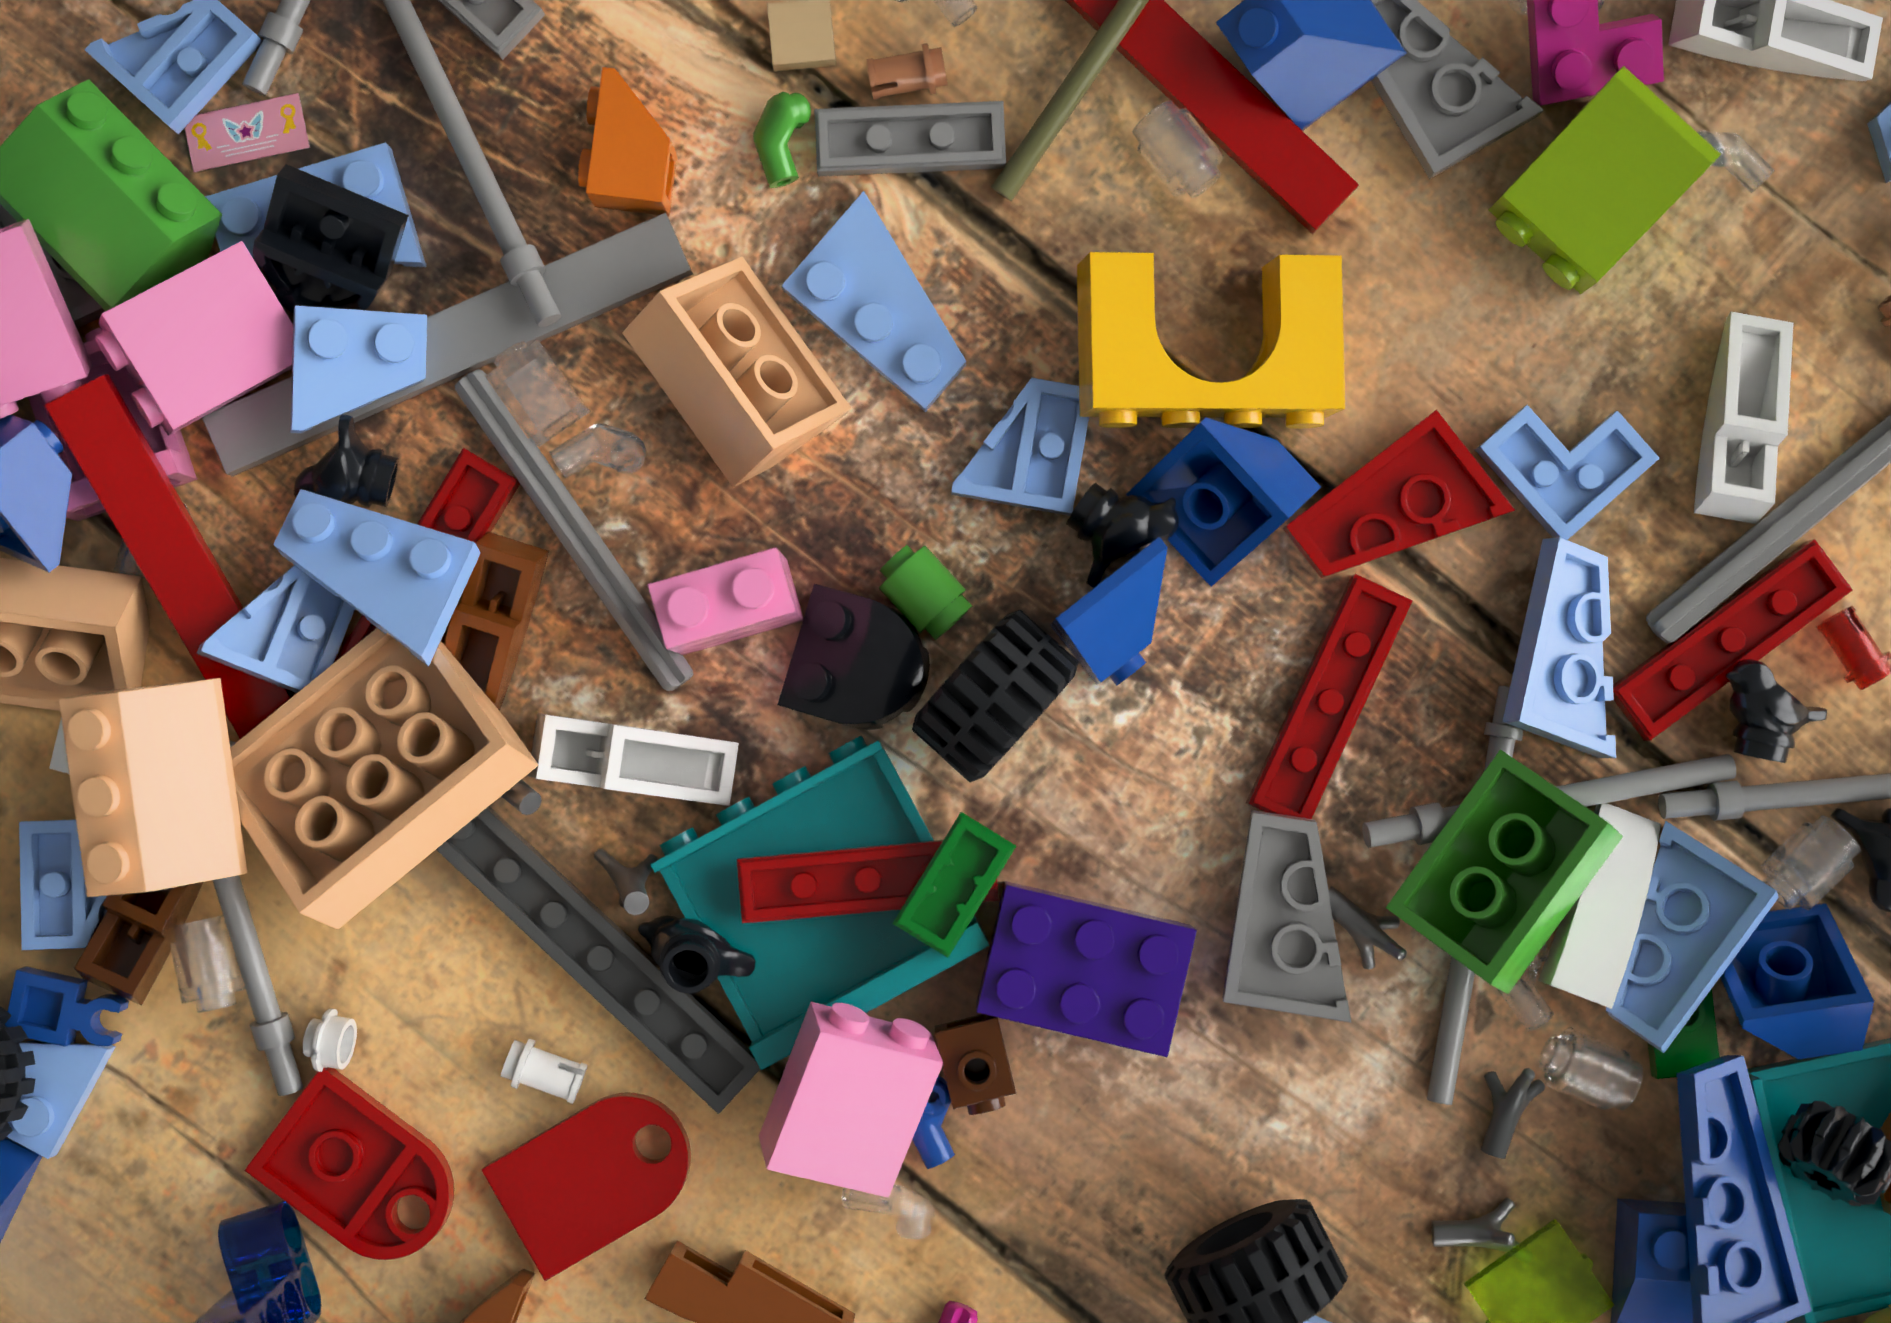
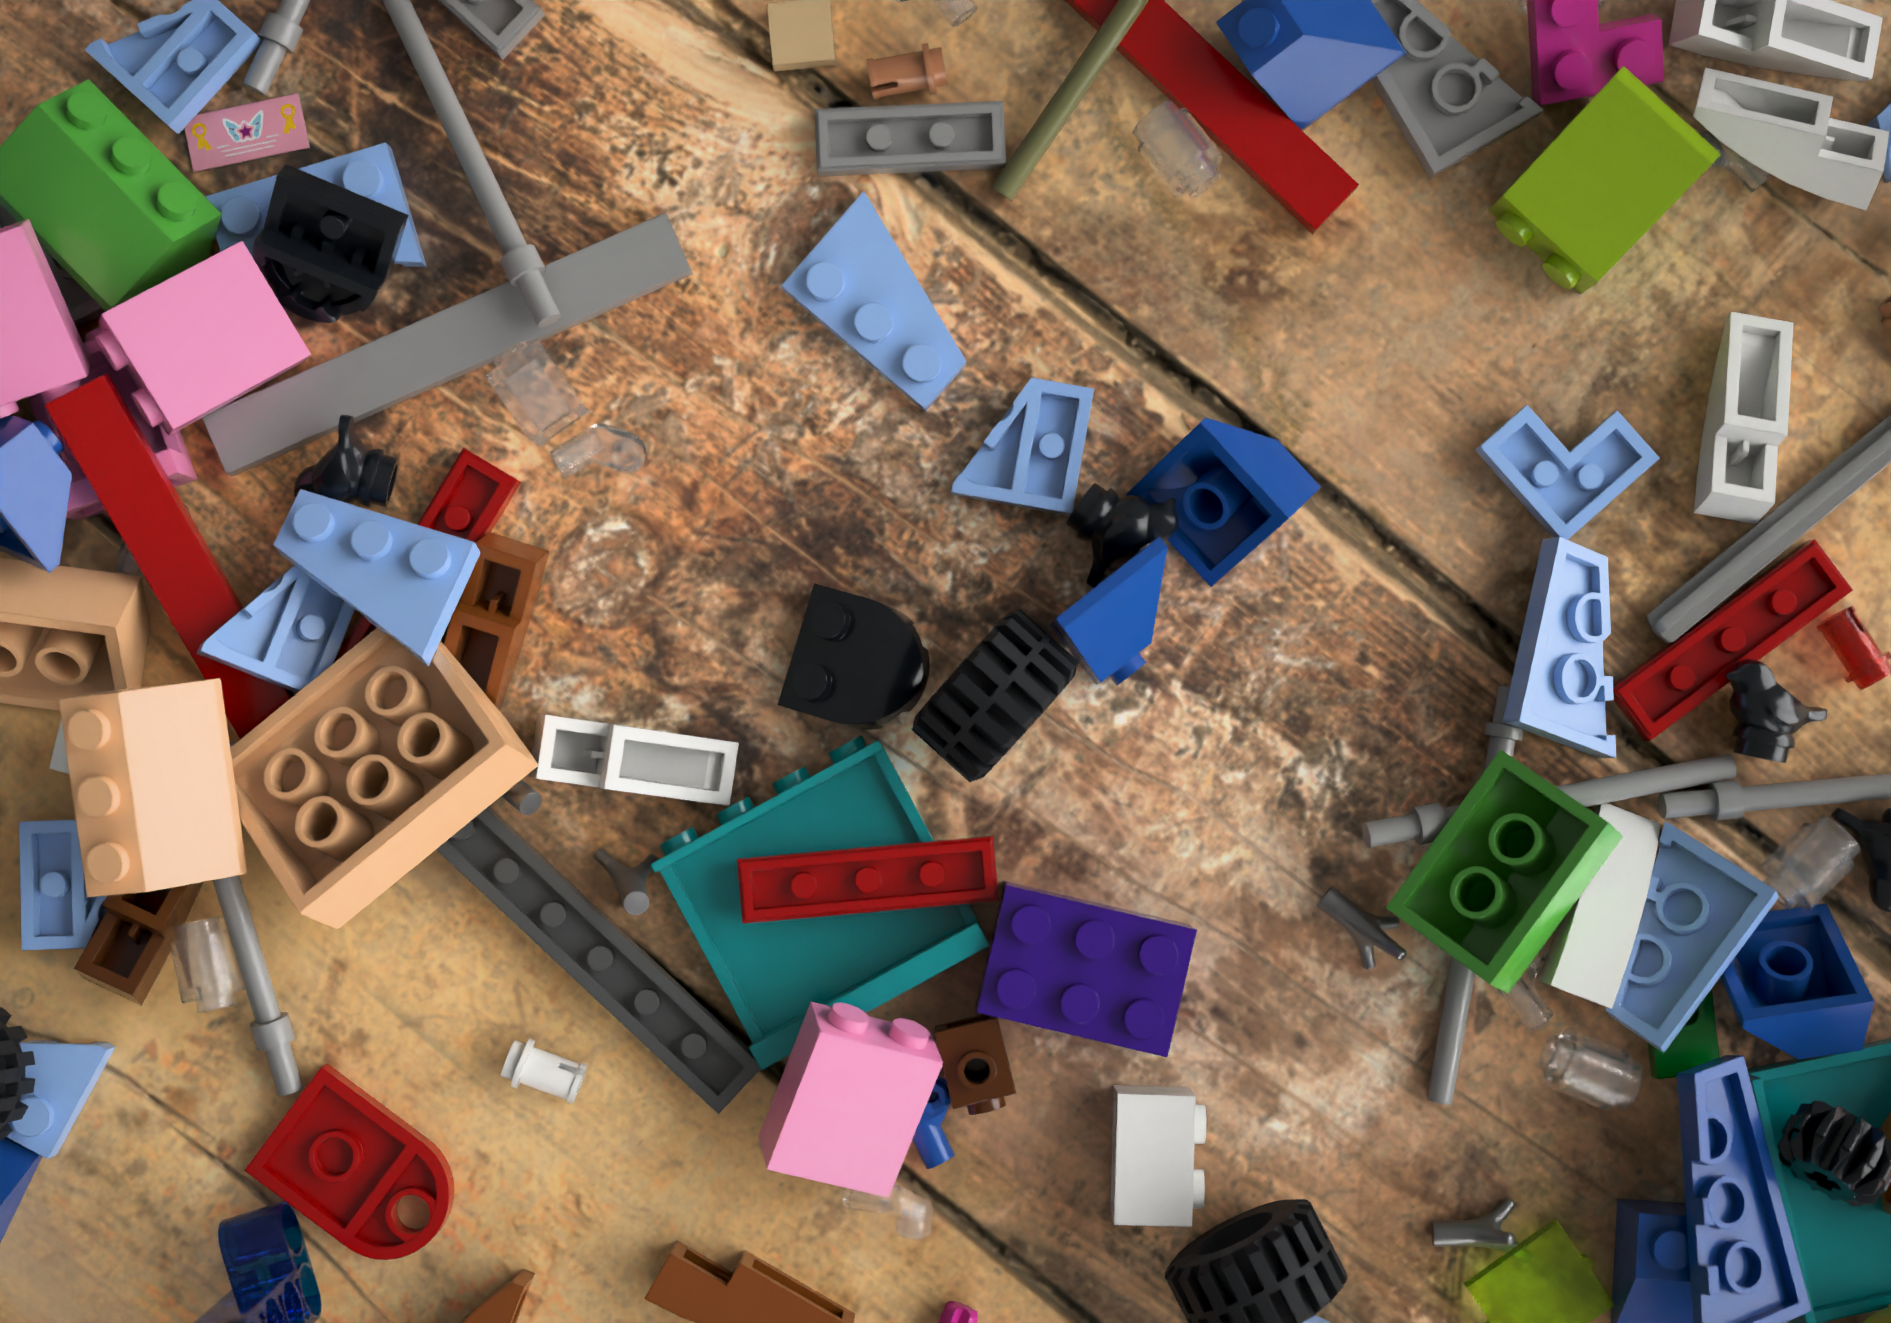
(54, 1008): blue plate -> none
(330, 1041): white plate -> none
(351, 360): light blue wing -> none
(573, 530): light grey axle -> none
(588, 1180): red tile -> none
(630, 153): orange slope -> none
(693, 953): black animal -> none
(726, 602): bright pink brick -> none
(735, 369): light nougat slope -> none
(773, 132): bright green arm -> none
(924, 591): bright green brick -> none
(954, 884): green plate -> none
(1131, 375): yellow arch -> none
(1155, 1156): none -> white brick
(1283, 924): light grey wing -> none
(1329, 699): red tile -> none
(1397, 500): red wing -> none
(1508, 1109): dark grey bar -> none
(1793, 136): none -> white slope

